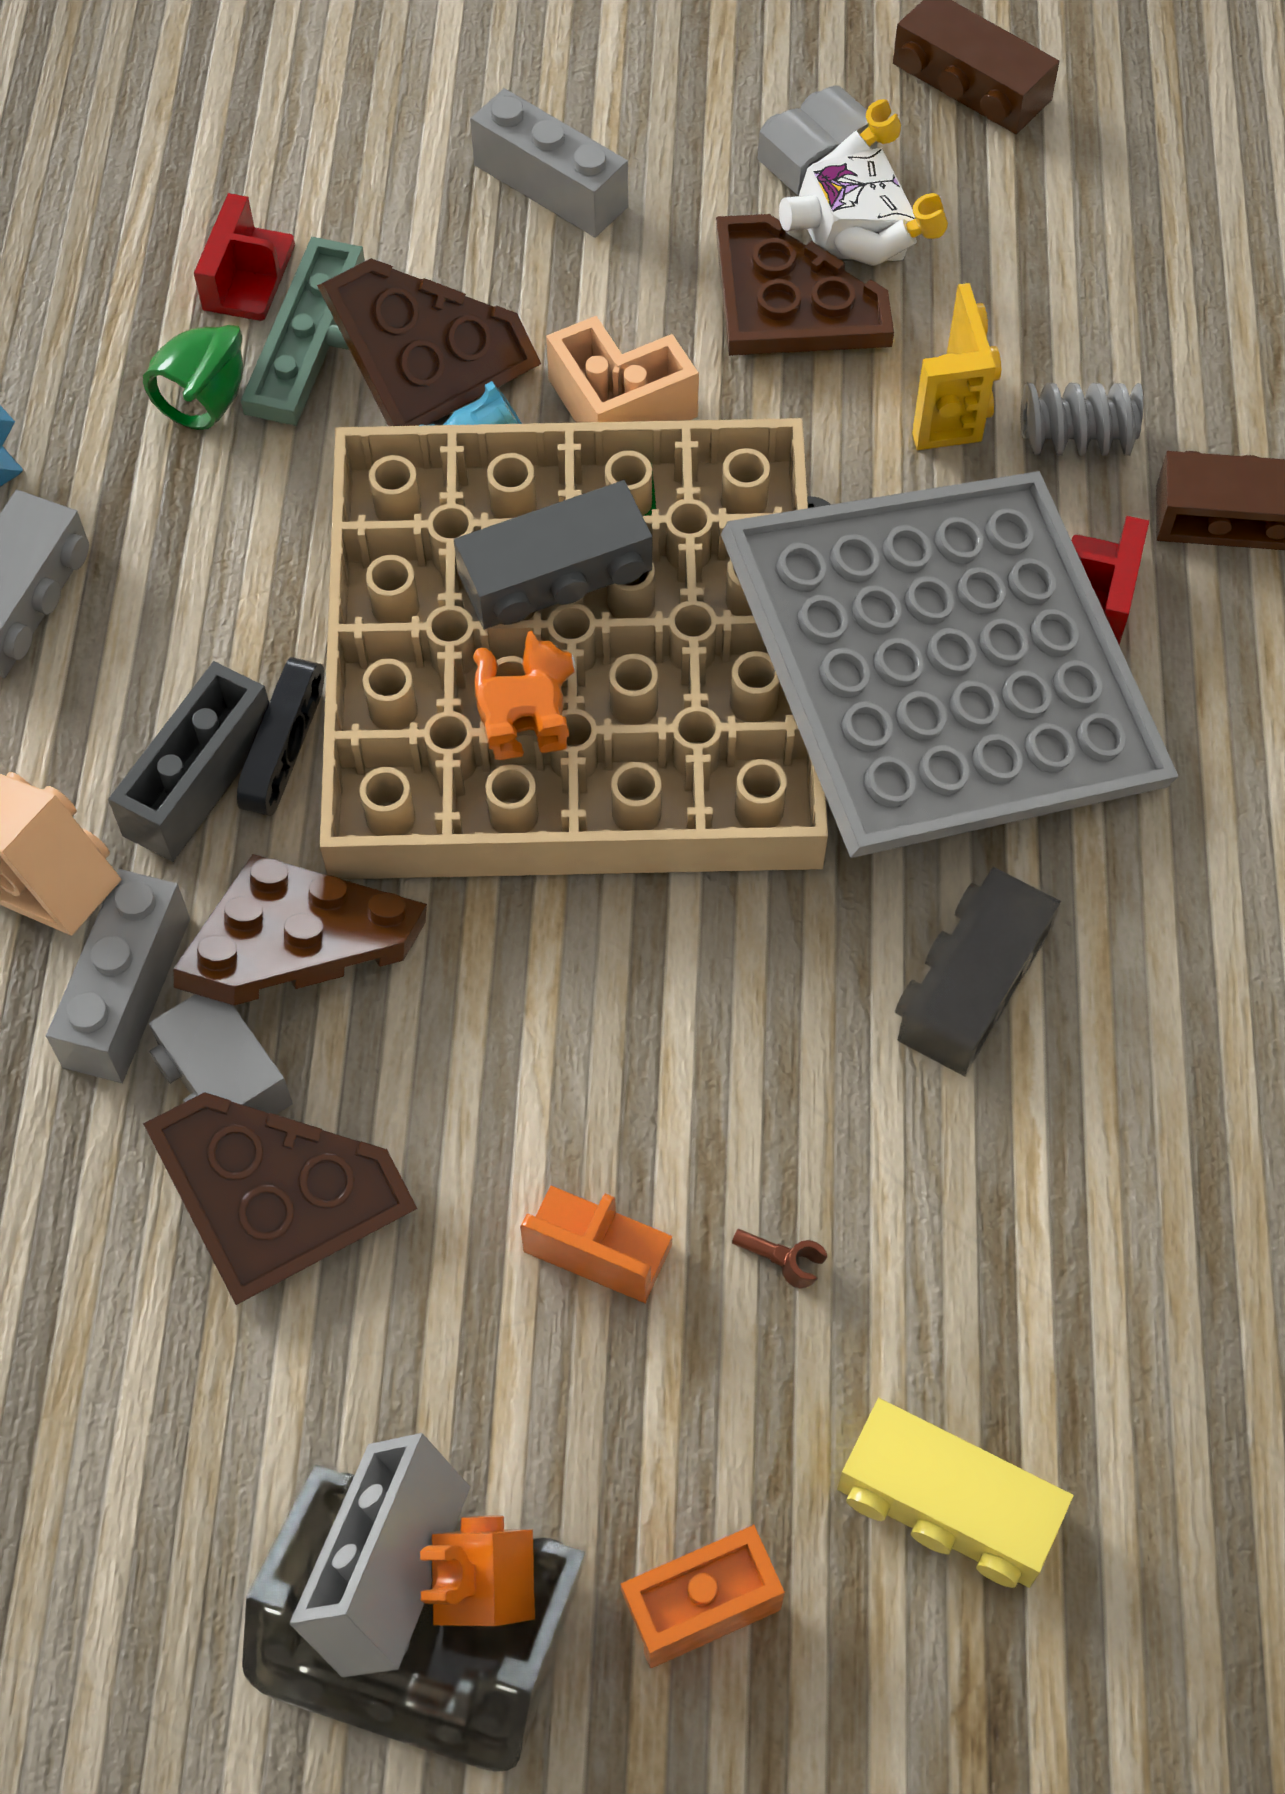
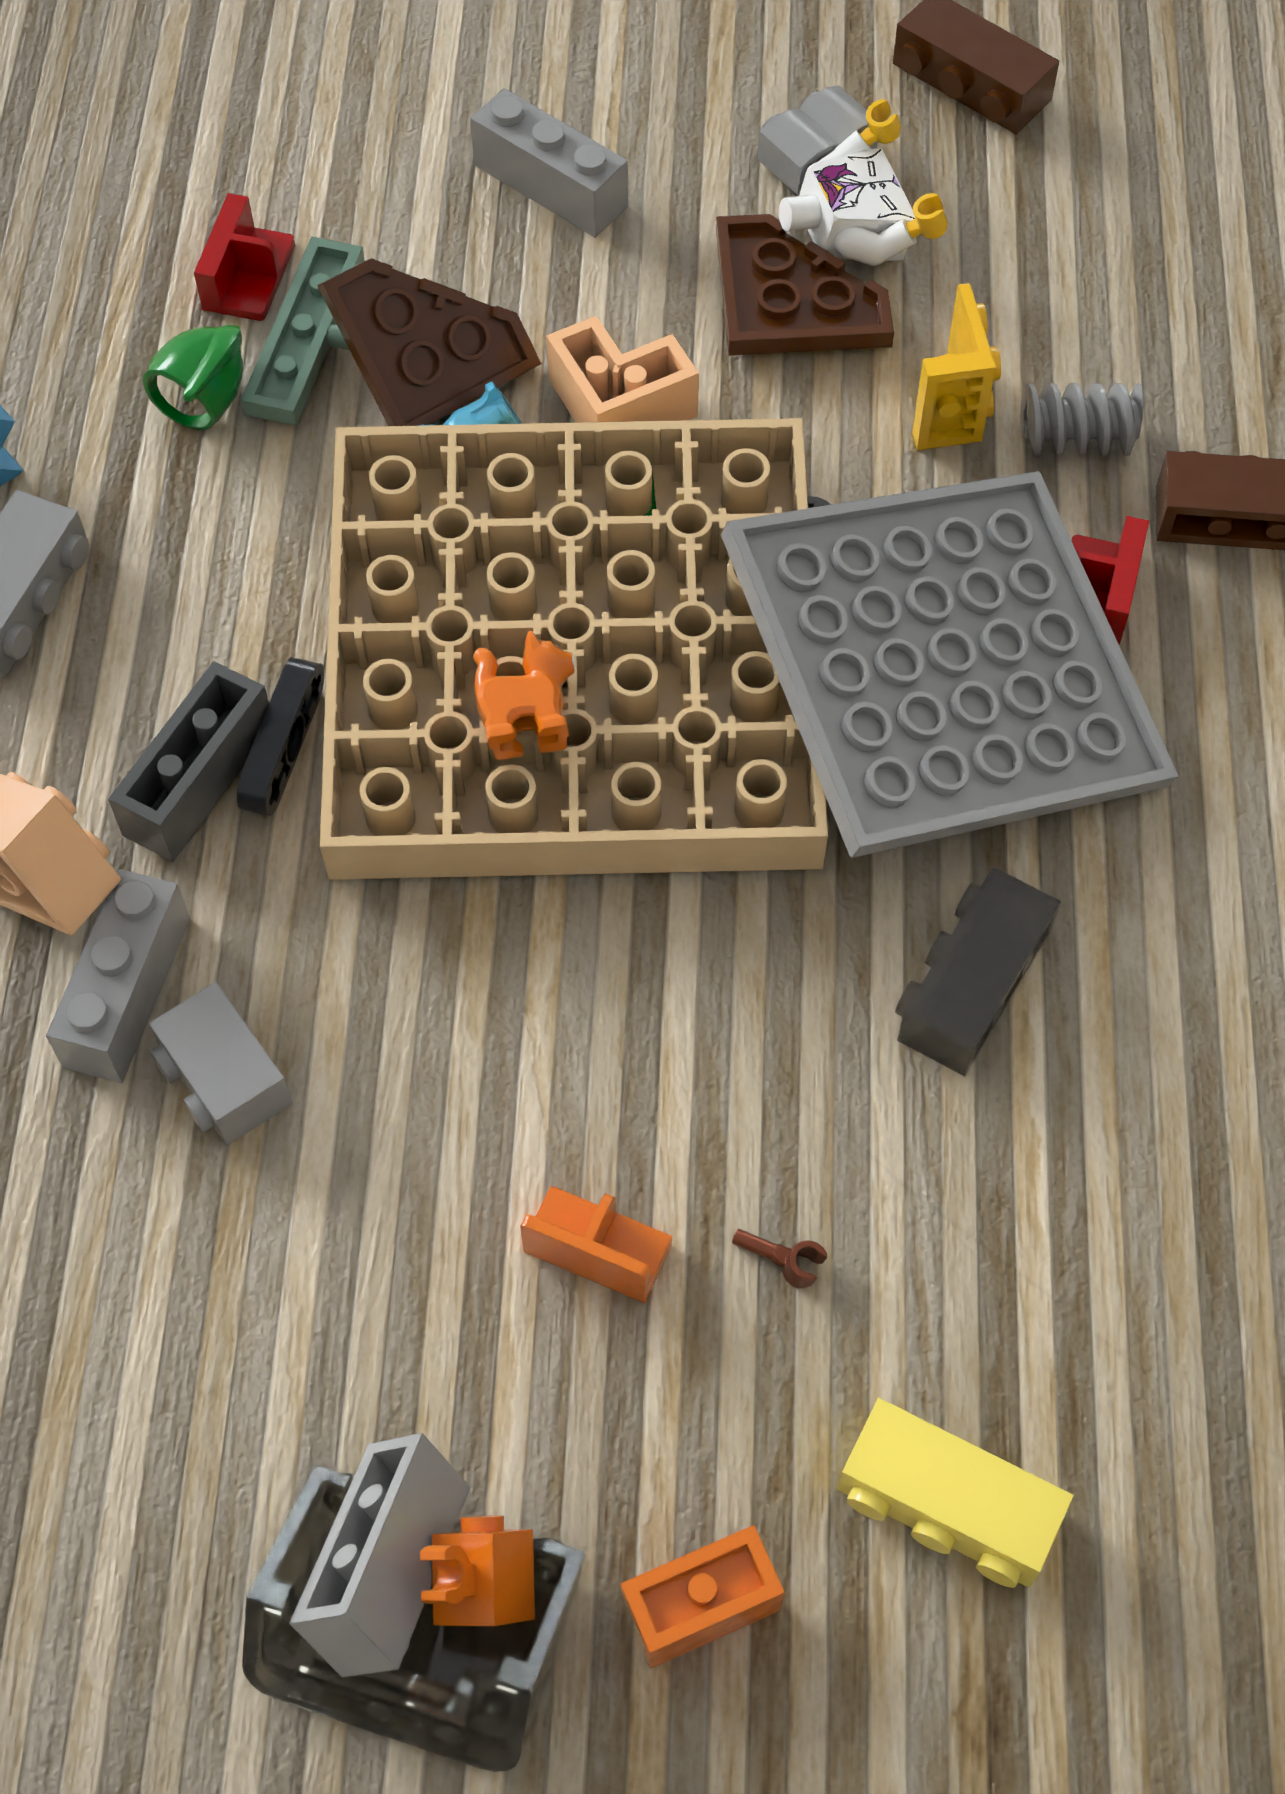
(273, 1188): reddish brown plate -> none
(296, 928): reddish brown plate -> none
(554, 555): dark grey brick -> none

